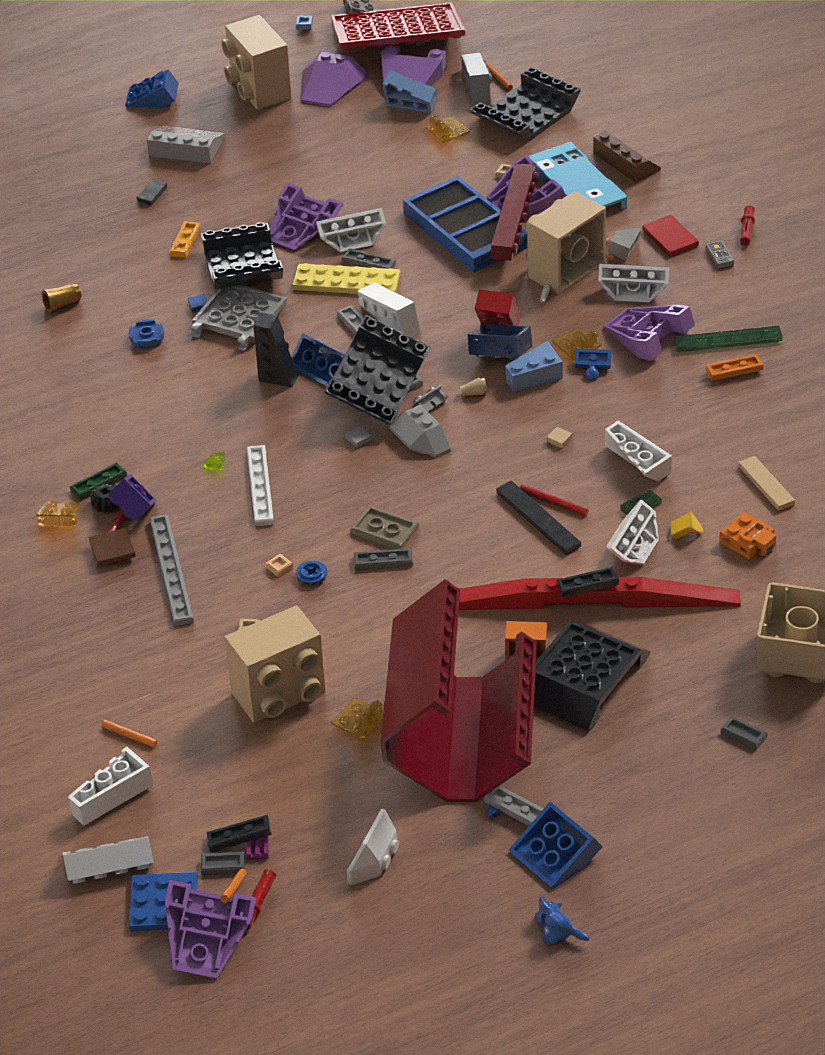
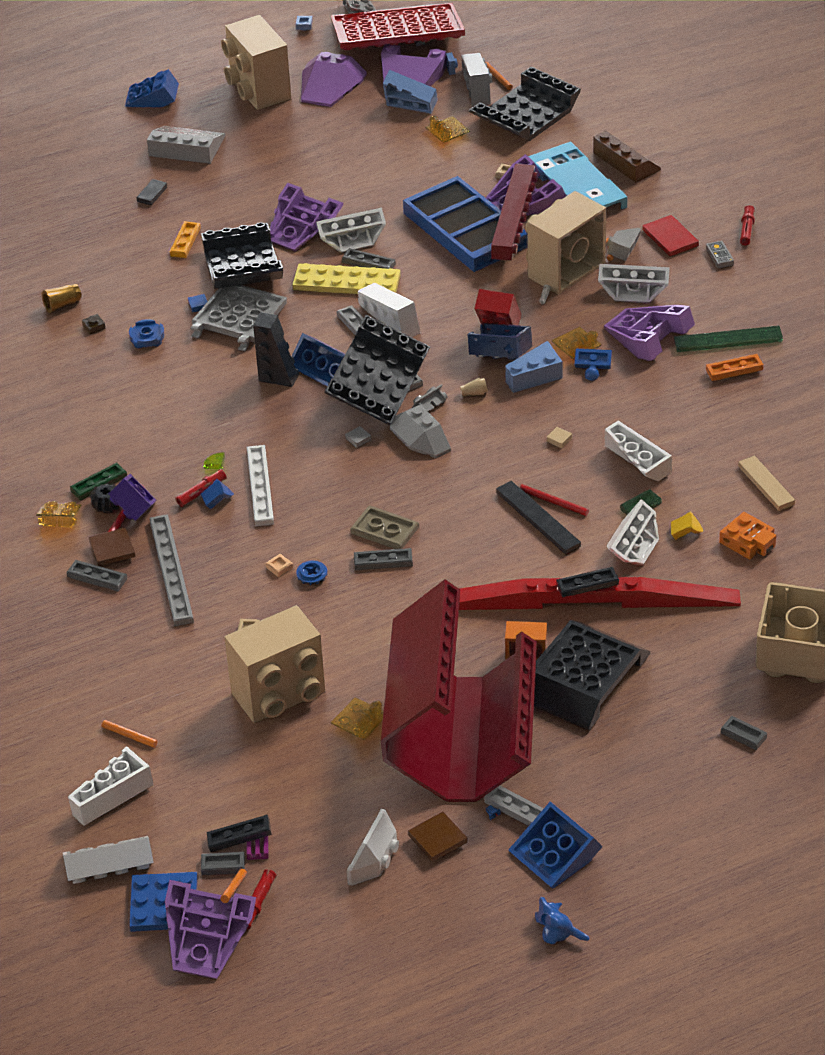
(93, 324): none -> dark brown plate
(97, 575): none -> dark grey tile
(184, 498): none -> red pin
(216, 493): none -> blue tile
(437, 836): none -> reddish brown tile
(451, 63): none -> medium blue plate

